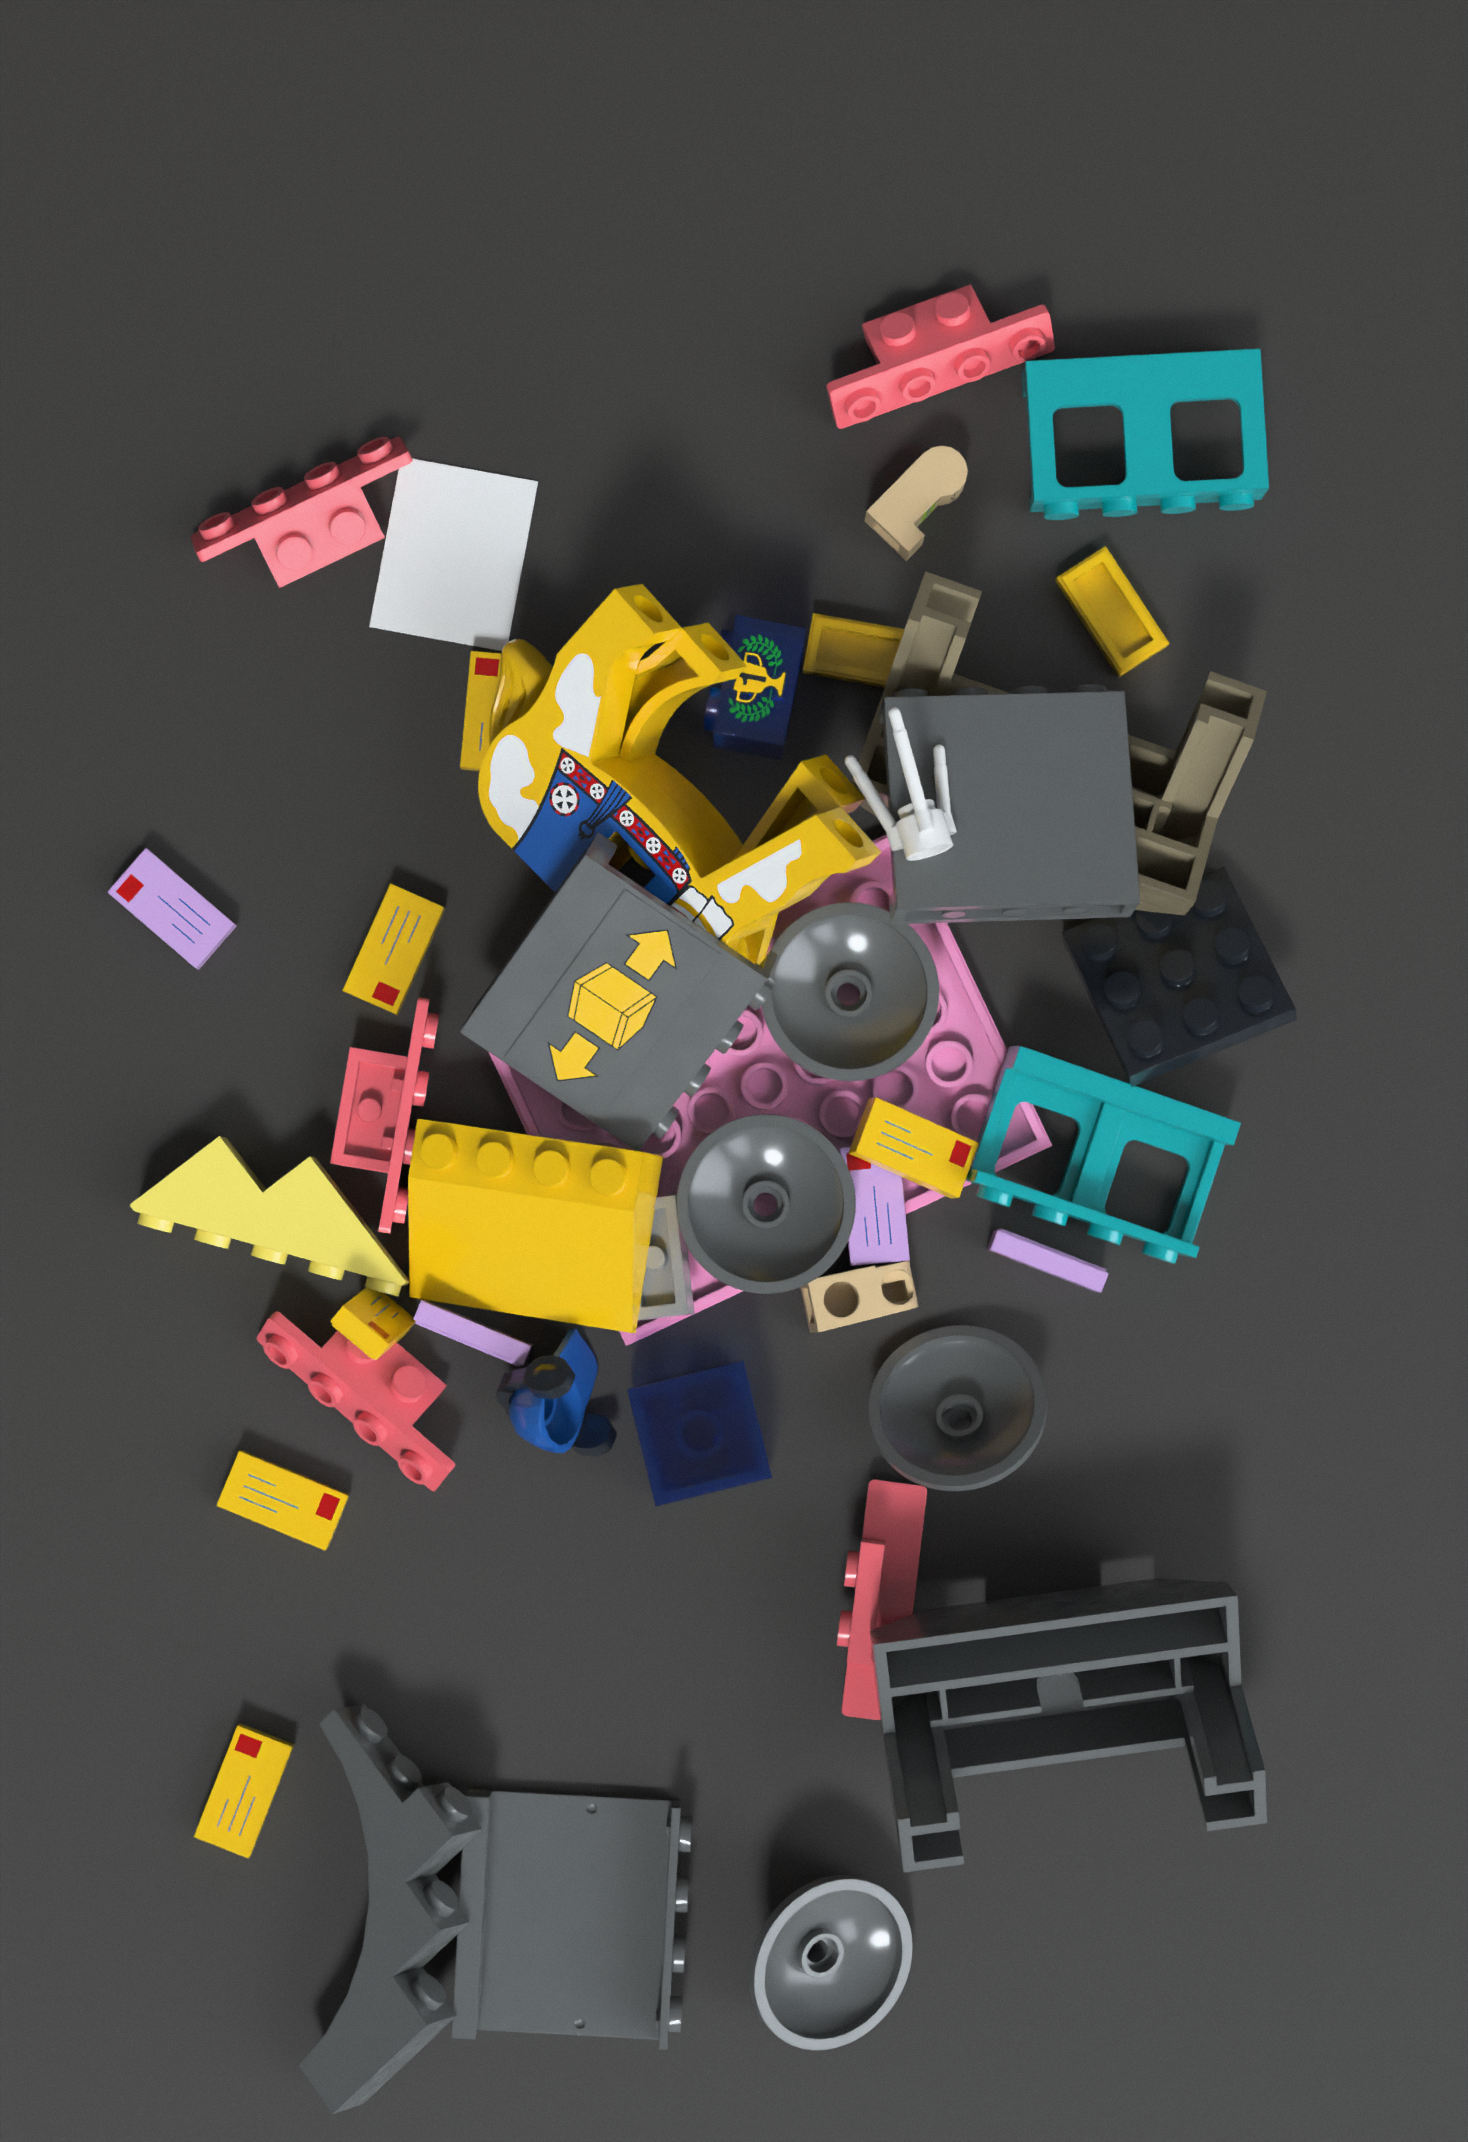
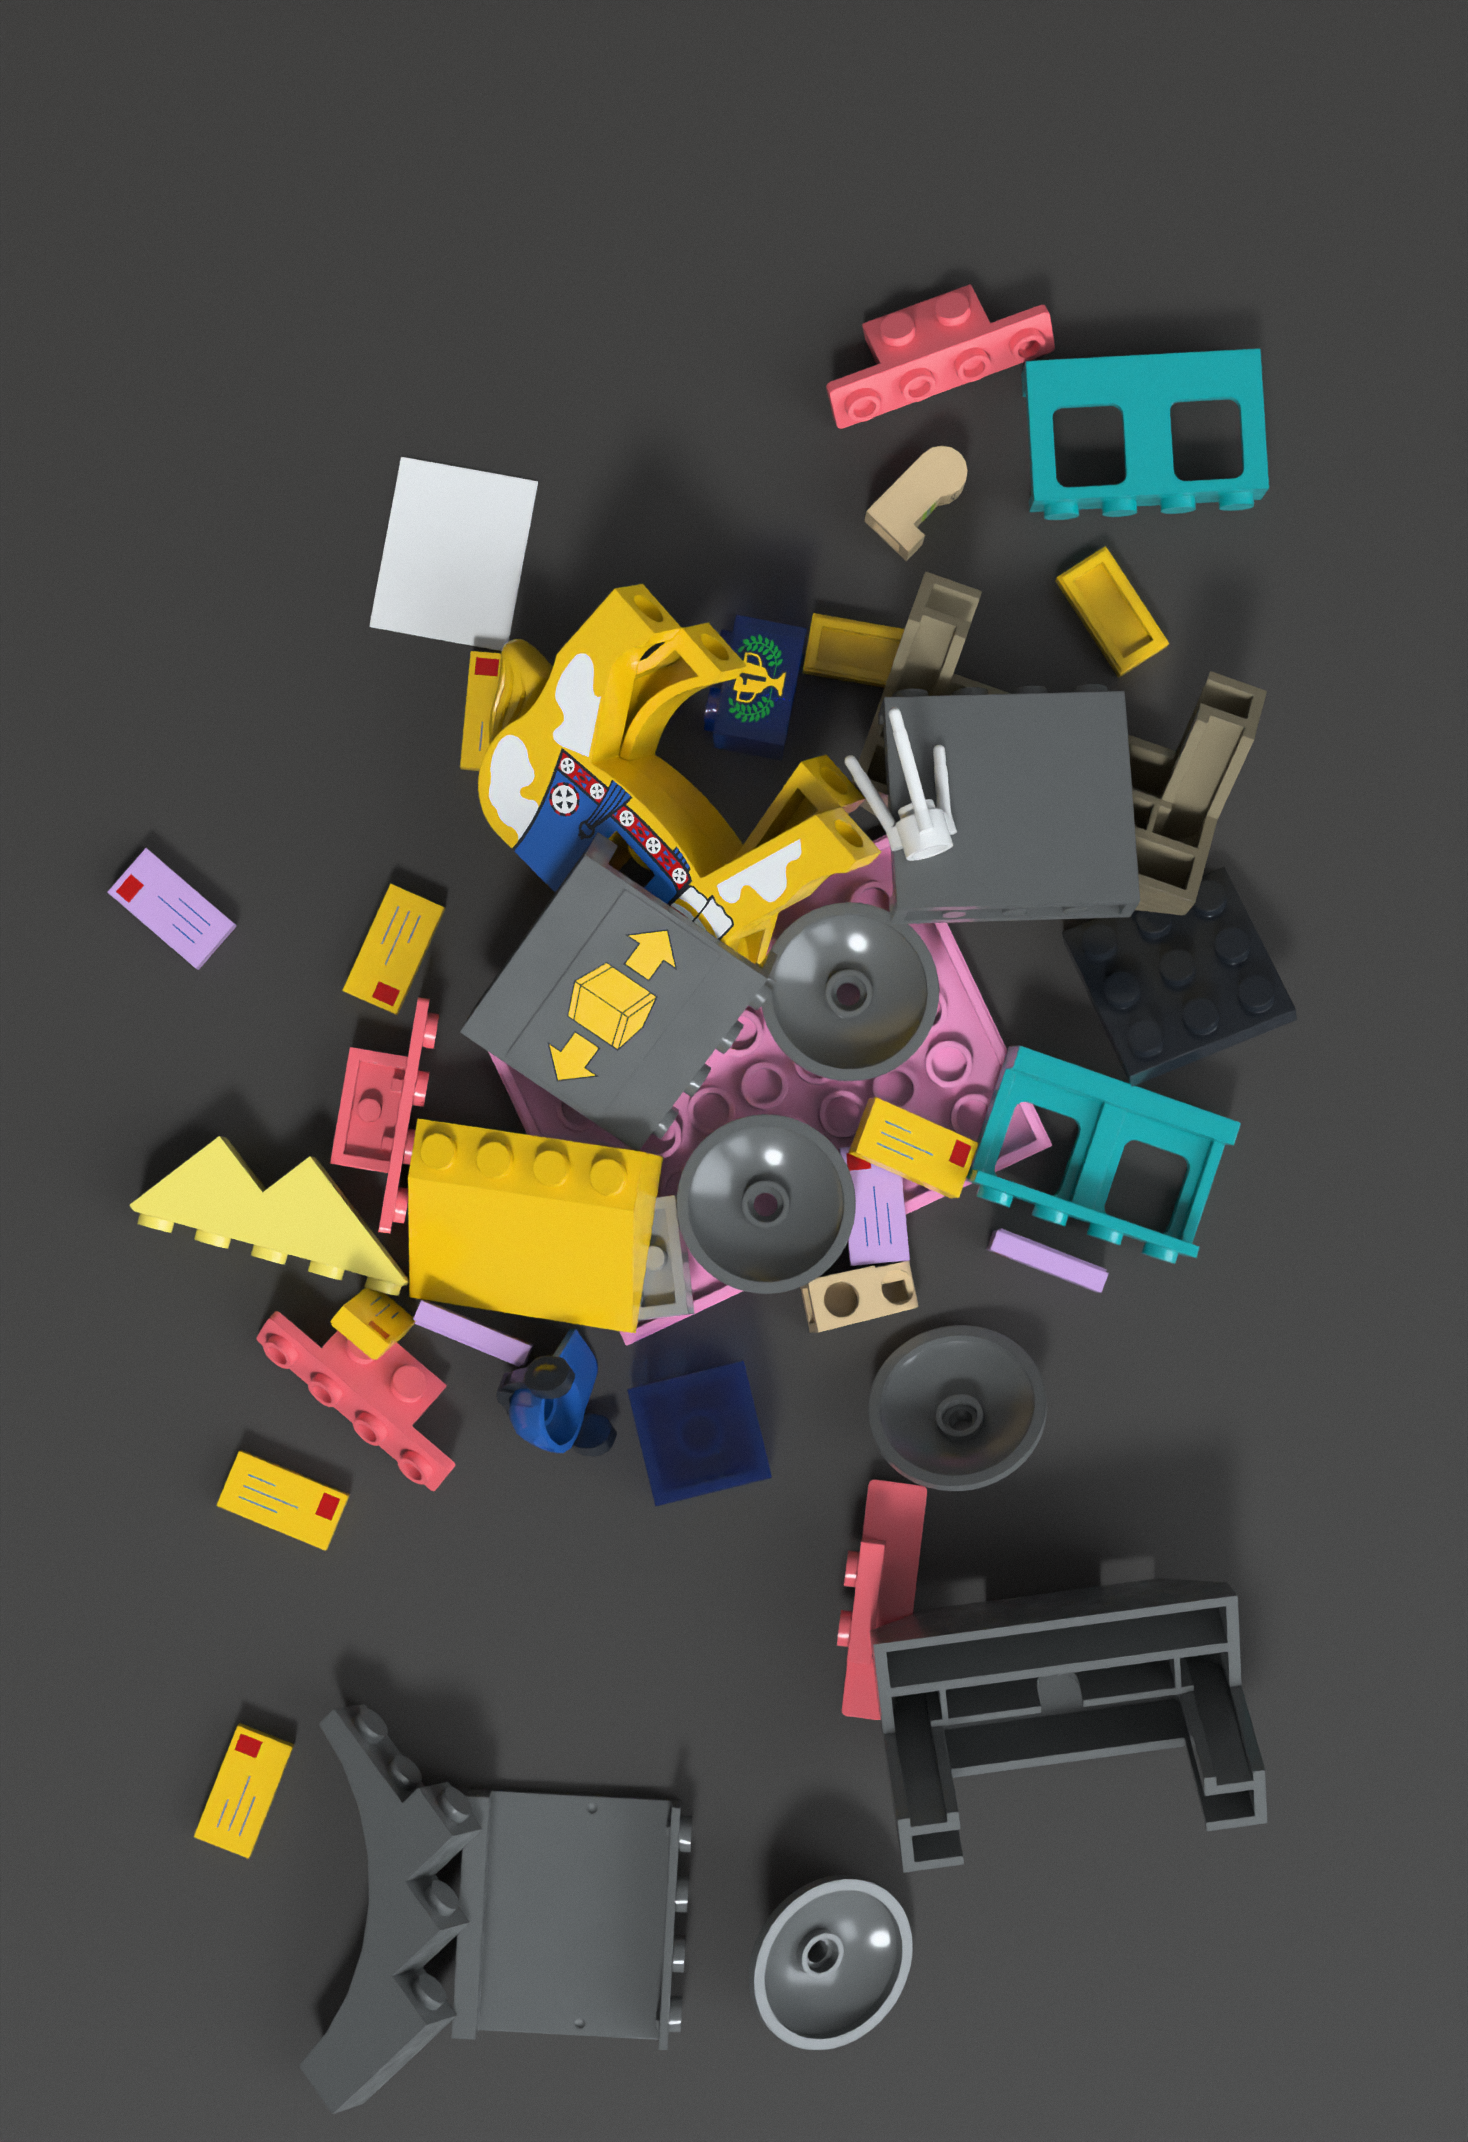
(311, 520): coral bracket -> none

